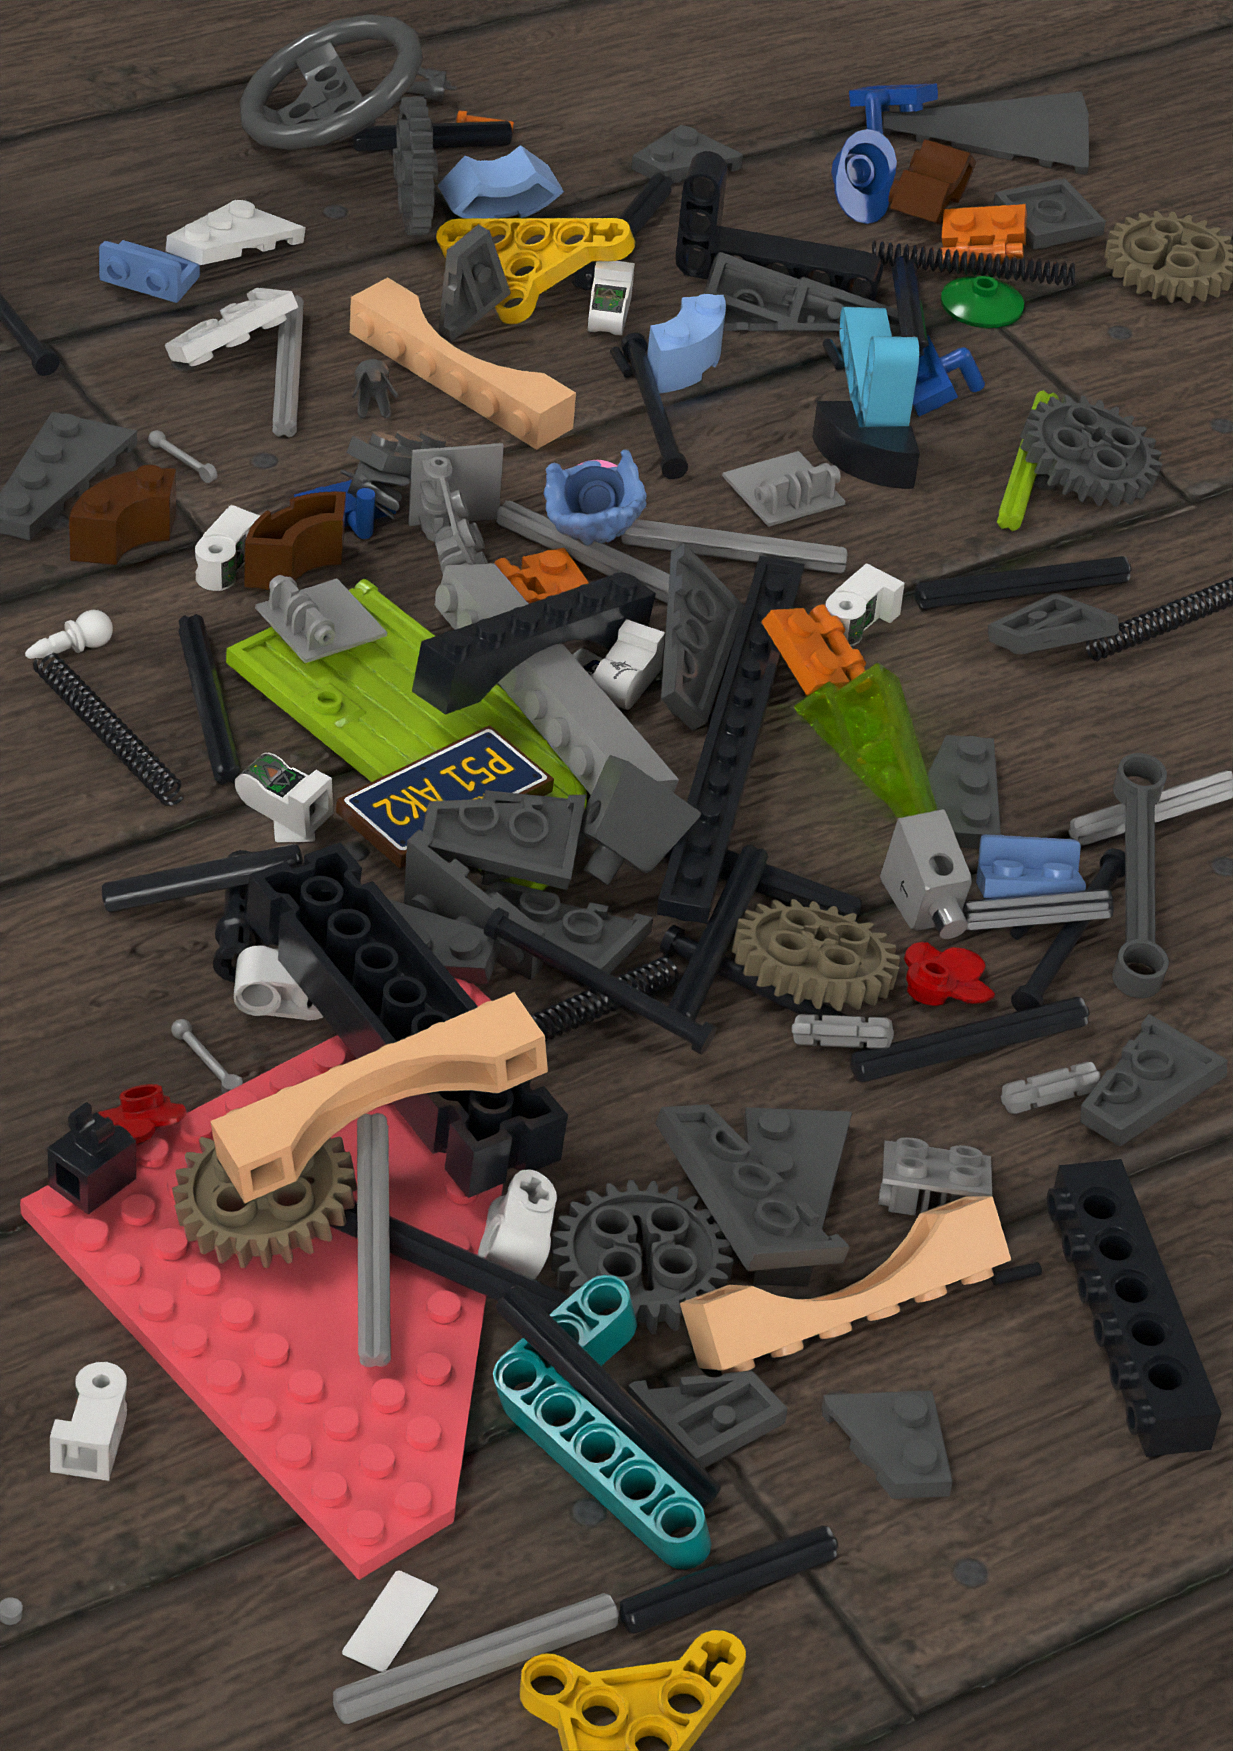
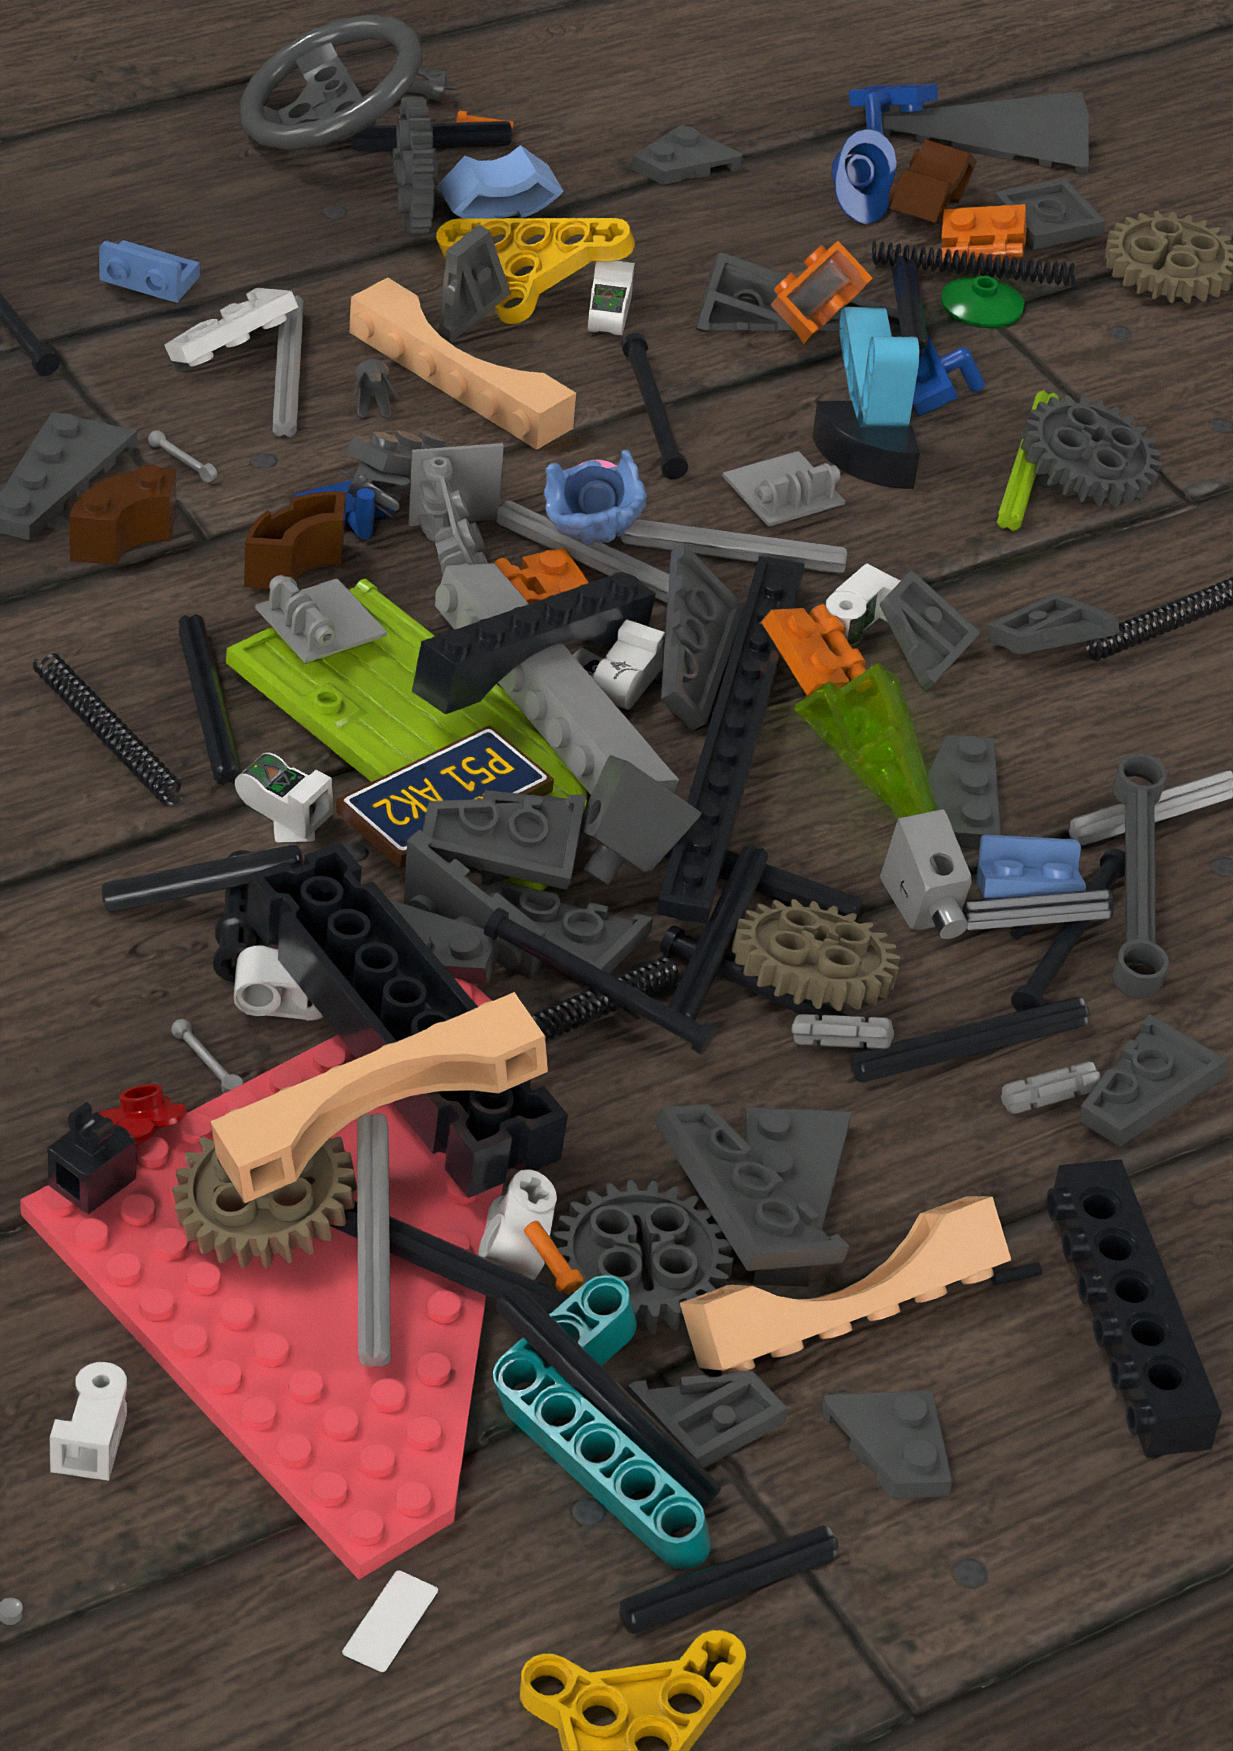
(90, 630): white bar -> none
(222, 549): white leg -> none
(229, 230): white wing -> none
(474, 1658): light grey axle -> none
(568, 1279): none -> orange piece
(621, 362): black piece -> none
(636, 216): black axle -> none
(687, 343): light blue brick -> none
(799, 257): black beam -> none
(820, 291): none -> orange window
(833, 354): black piece -> none
(916, 1166): light grey hinge -> none
(926, 628): none -> dark grey wing
(945, 974): red plate -> none
(1022, 582): black axle -> none

